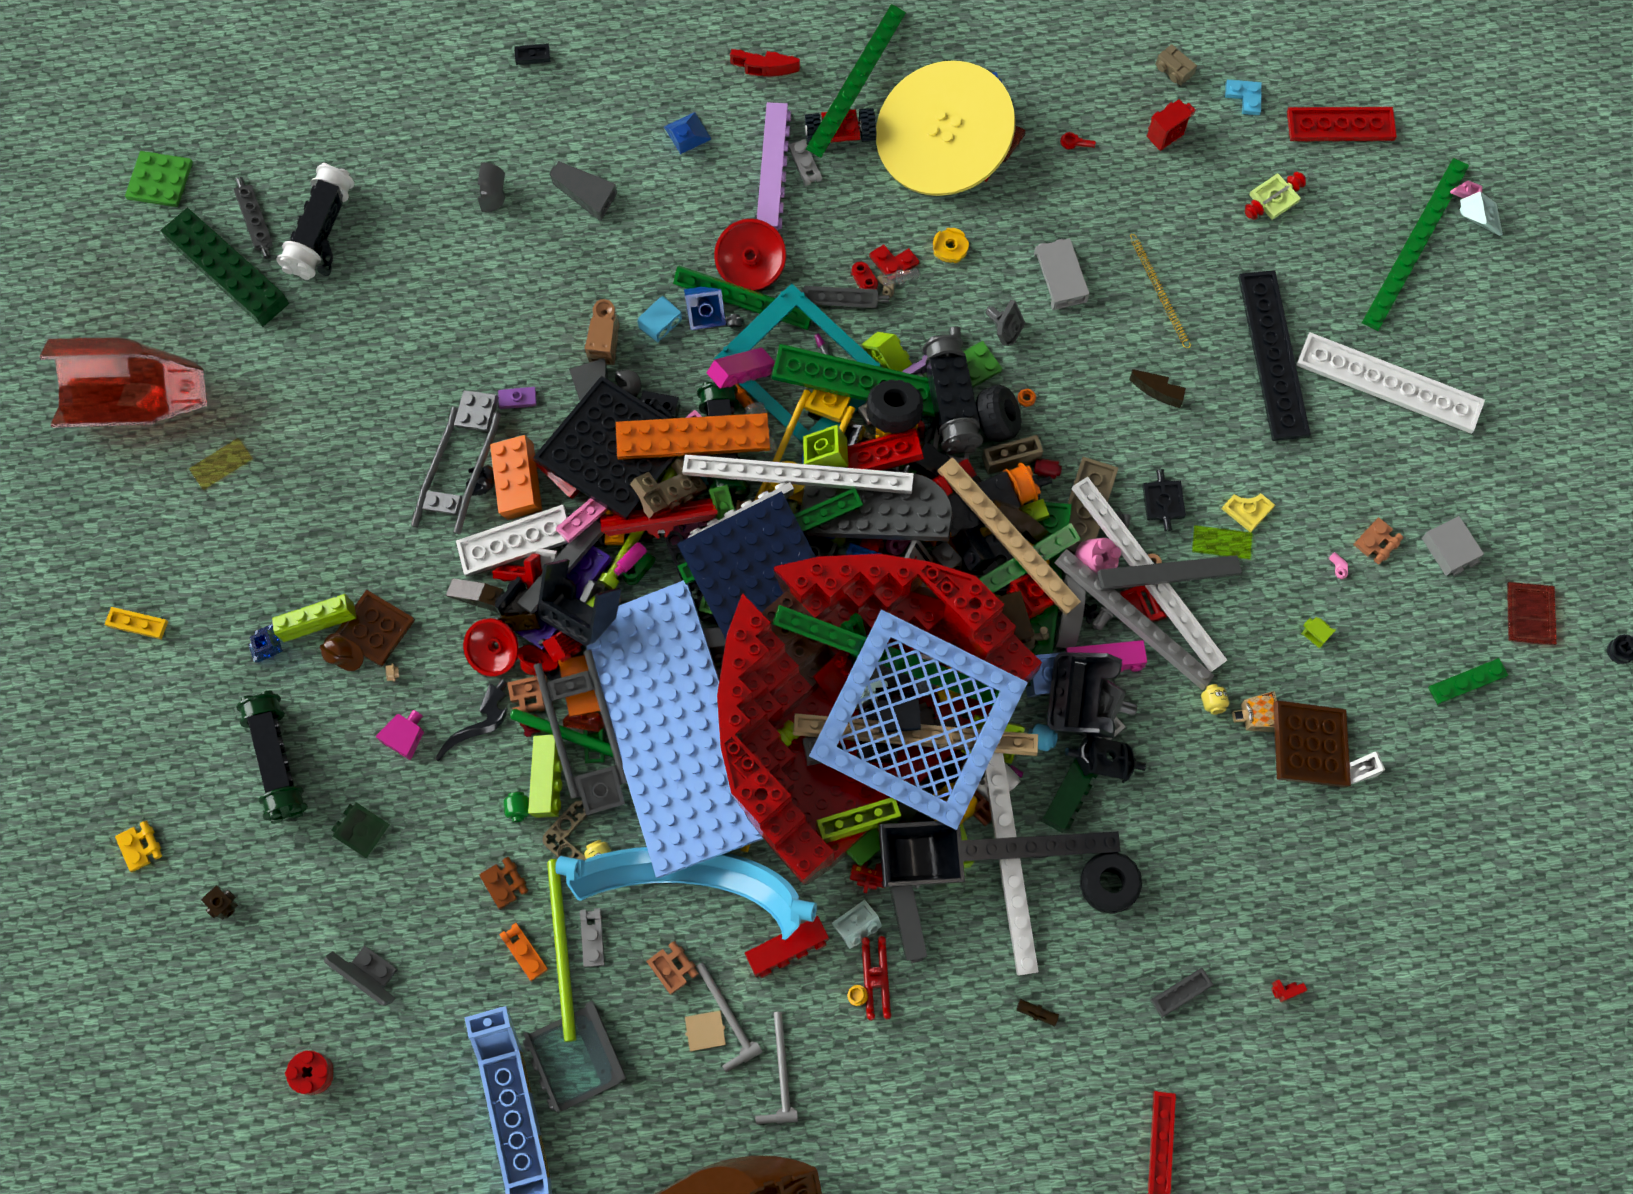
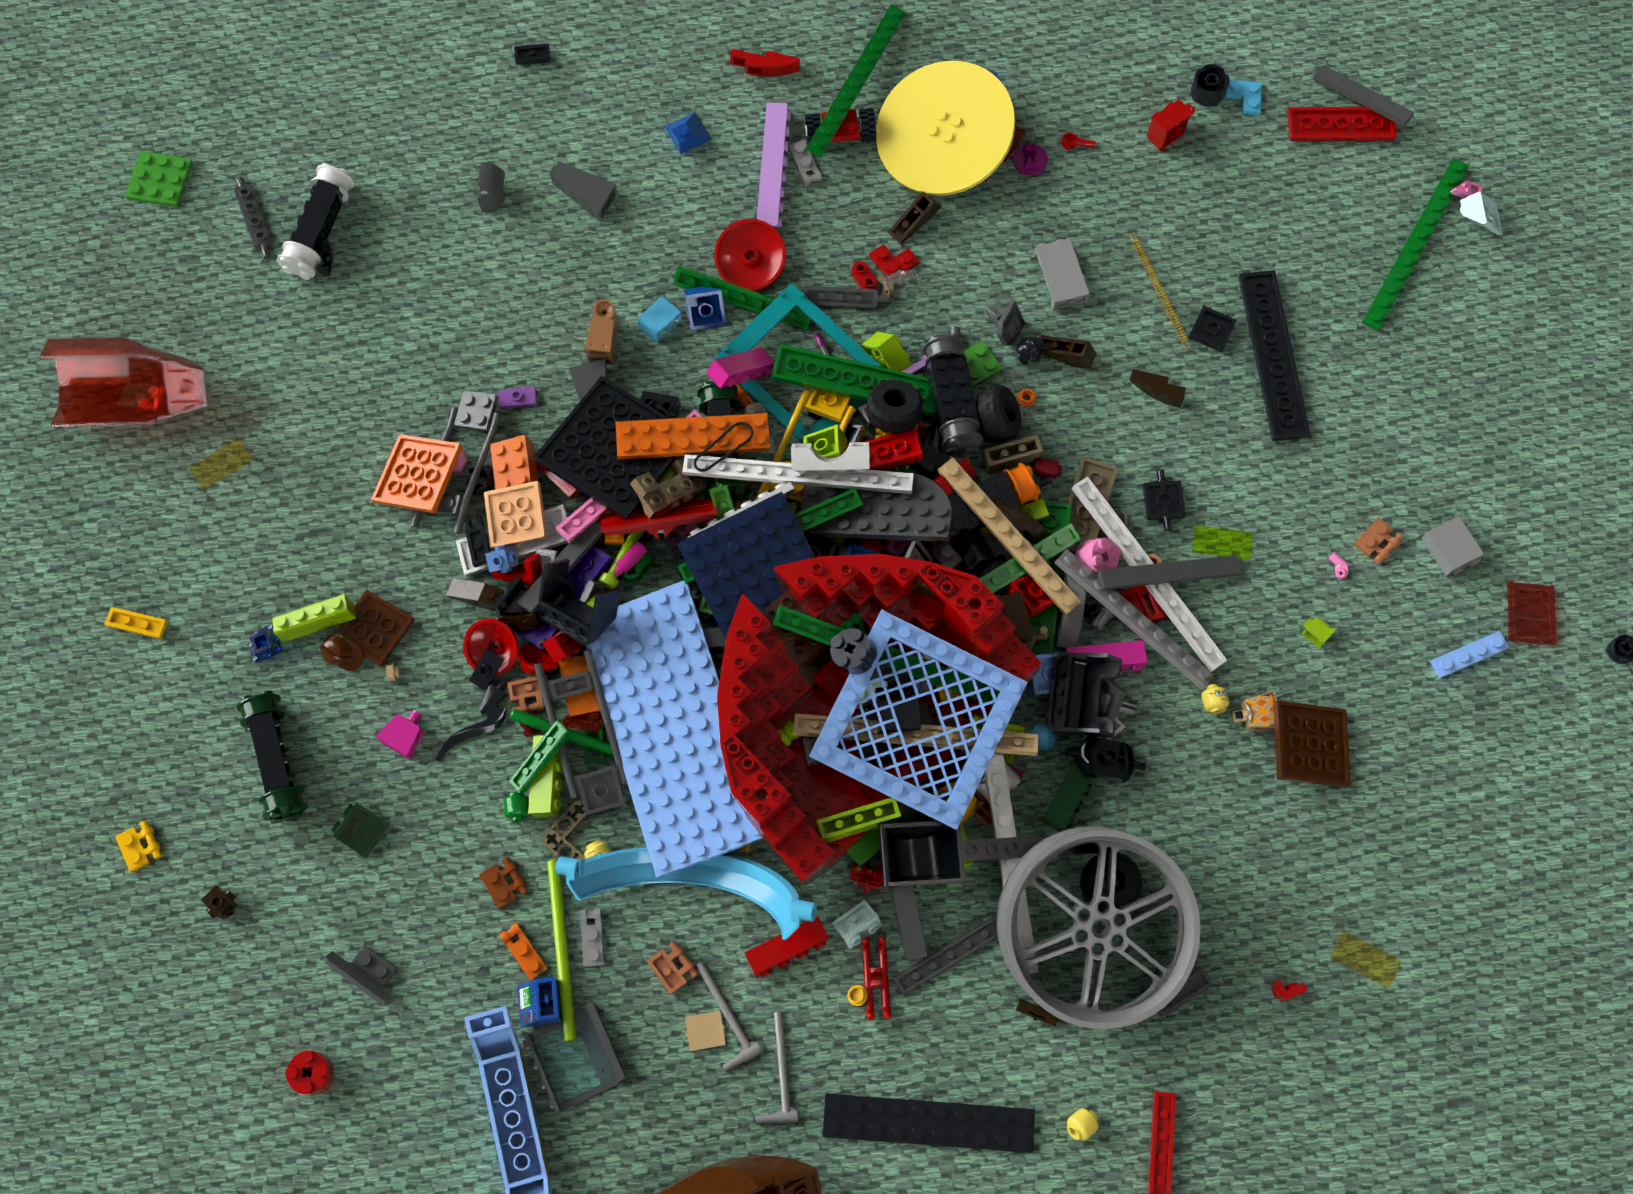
(225, 267): dark green brick -> none
(417, 473): none -> orange plate
(461, 462): none -> bright pink arm
(477, 541): none -> black hinge
(487, 669): none -> black plate
(502, 559): none -> medium blue brick
(515, 514): none -> light nougat plate
(539, 1002): none -> blue slope
(540, 757): none -> green tile
(629, 381): dark grey helmet -> none
(732, 451): none -> black piece
(734, 320): dark grey plate -> none
(806, 458): none -> white arch
(853, 651): none -> black brick
(914, 217): none -> dark brown slope
(929, 1123): none -> black plate
(947, 956): none -> dark grey tile
(959, 241): yellow plate -> none
(1030, 152): none -> magenta plate
(1030, 349): none -> black hair
(1069, 351): none -> dark brown slope
(1082, 1124): none -> light yellow head
(1163, 987): none -> light grey wheel
(1175, 65): dark tan brick -> none
(1209, 85): none -> black brick
(1212, 328): none -> black plate
(1248, 511): light yellow tile -> none
(1275, 196): yellowish green plate -> none
(1363, 95): none -> dark grey tile
(1365, 959): none -> clear yellow piece
(1366, 767): white slope -> none
(1390, 382): white plate -> none
(1468, 681): green plate -> none
(1469, 654): none -> light blue plate

